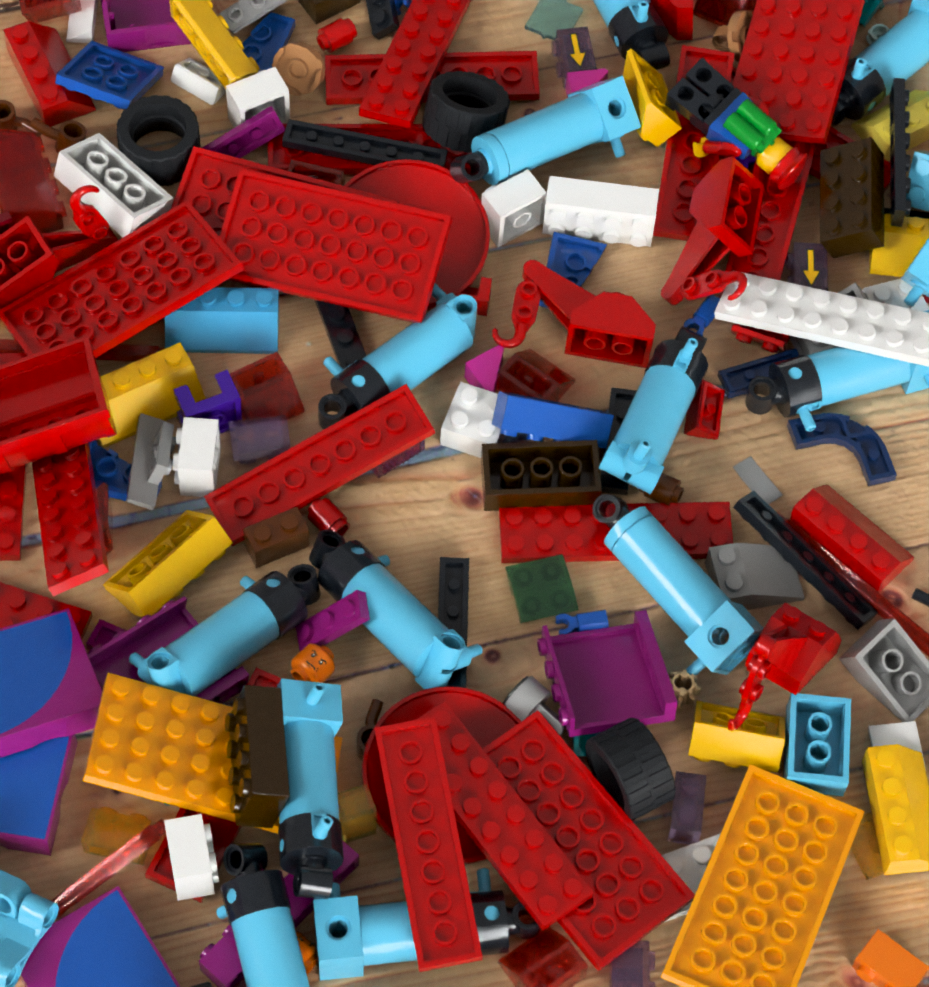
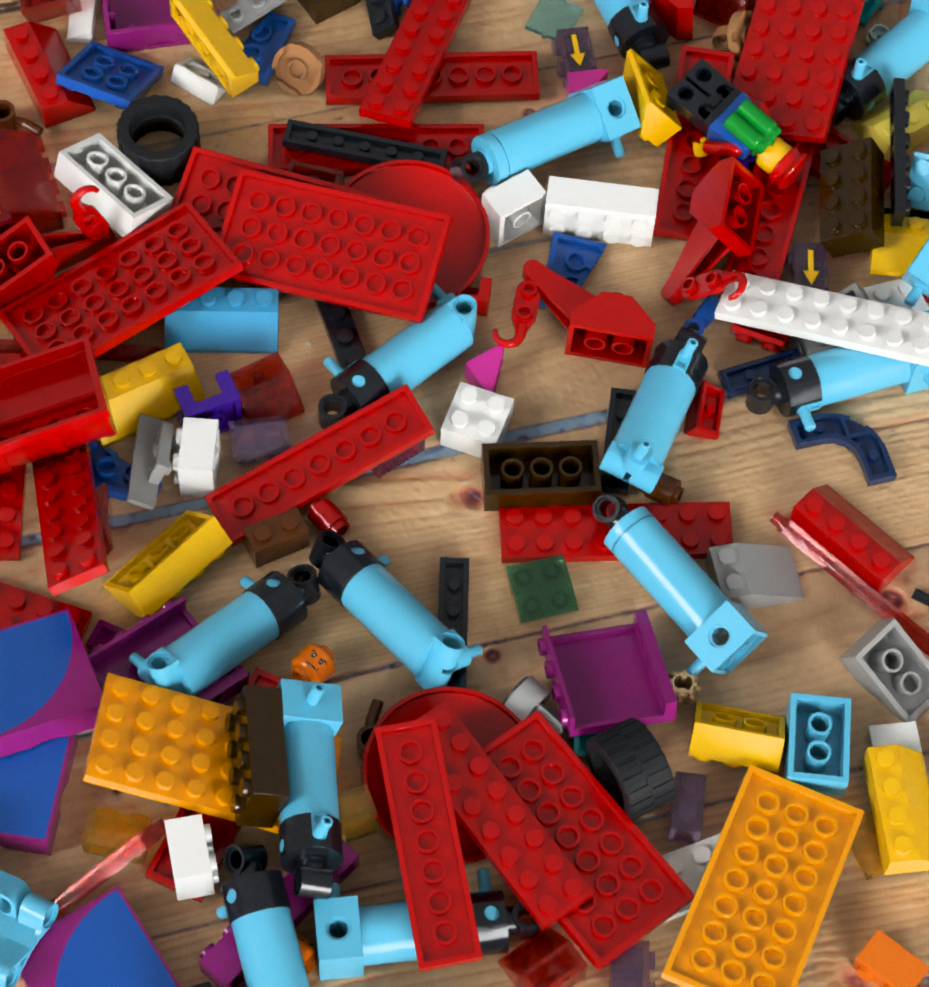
(67, 135): reddish brown piece -> none
(248, 135): magenta plate -> none
(256, 94): white brick -> none
(334, 620): magenta plate -> none
(336, 35): red brick -> none
(463, 107): black tyre -> none
(533, 376): clear red slope -> none
(550, 419): blue brick -> none
(582, 621): blue bar -> none
(757, 480): light grey sticker -> none
(787, 653): red slope -> none
(805, 560): black plate -> none

